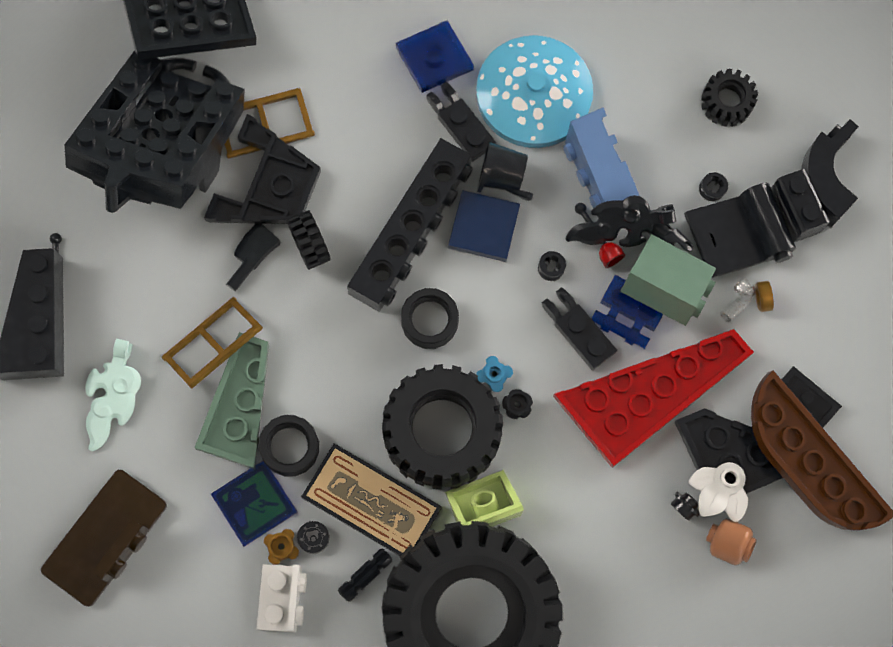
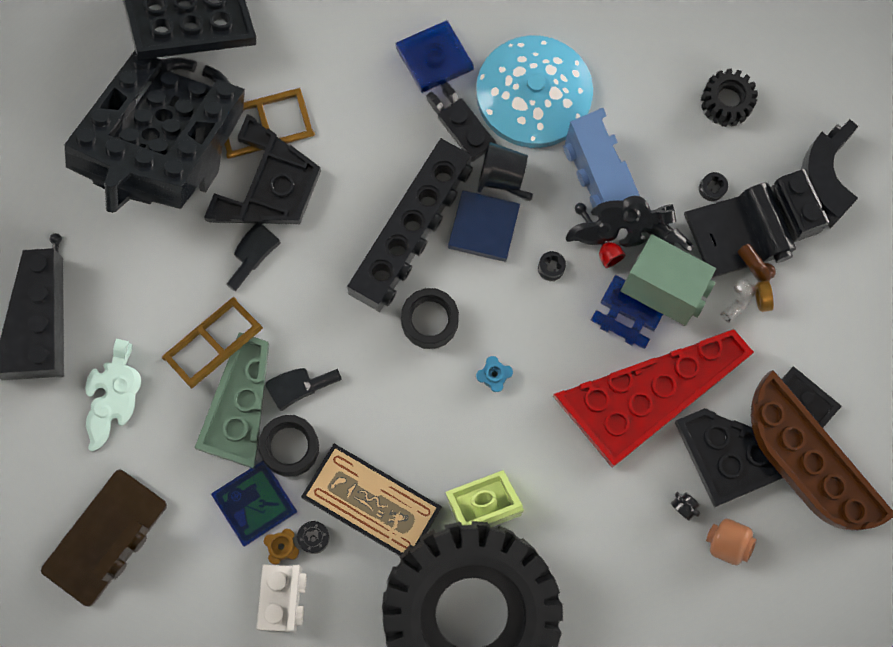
(296, 384): none -> black piece
(308, 239): black tyre -> none
(365, 575): black axle -> none
(450, 386): black tyre -> none
(517, 396): black plate -> none
(580, 330): black hinge -> none
(718, 494): white plate -> none
(760, 270): none -> reddish brown arm

